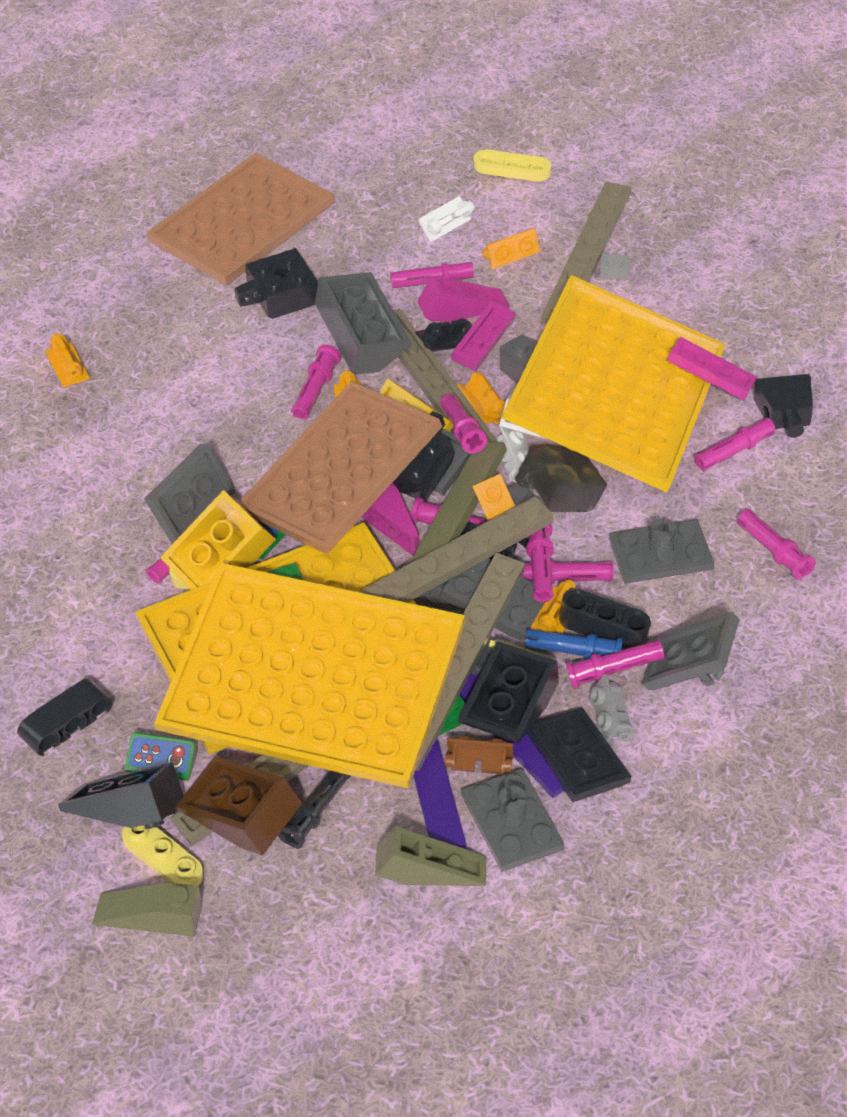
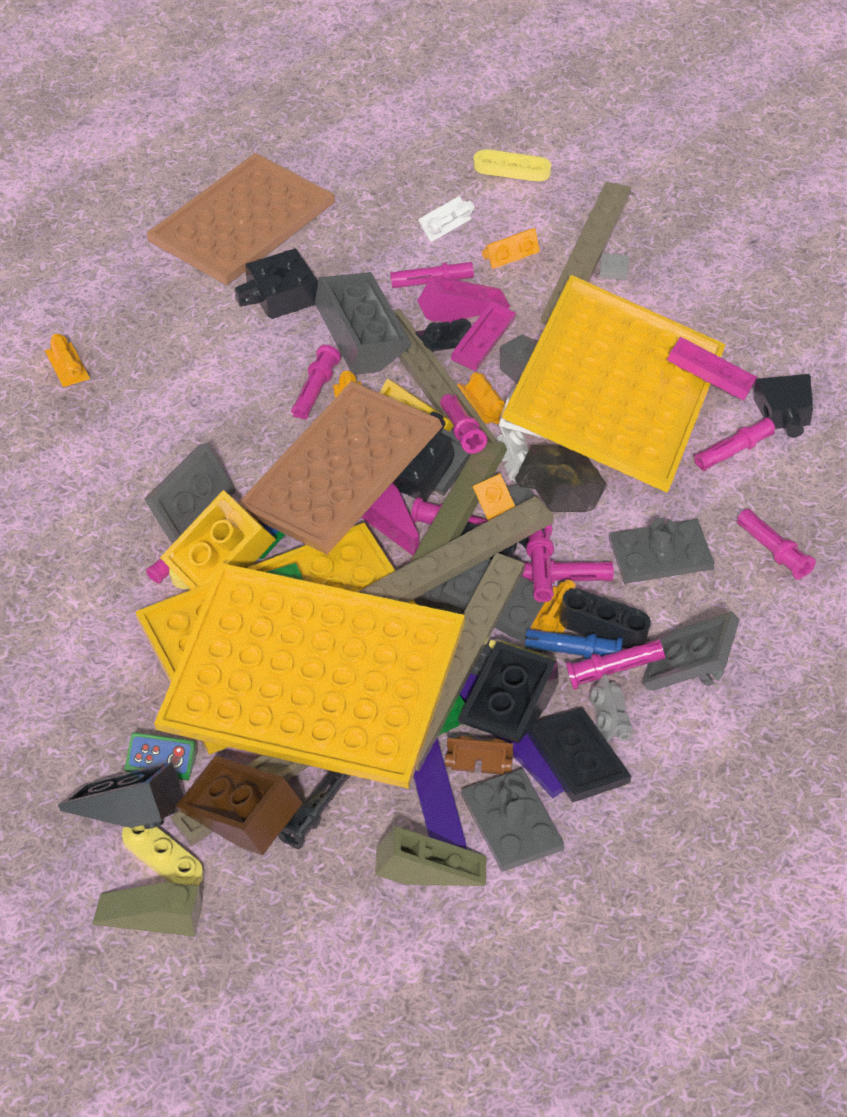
(64, 715): black beam -> none

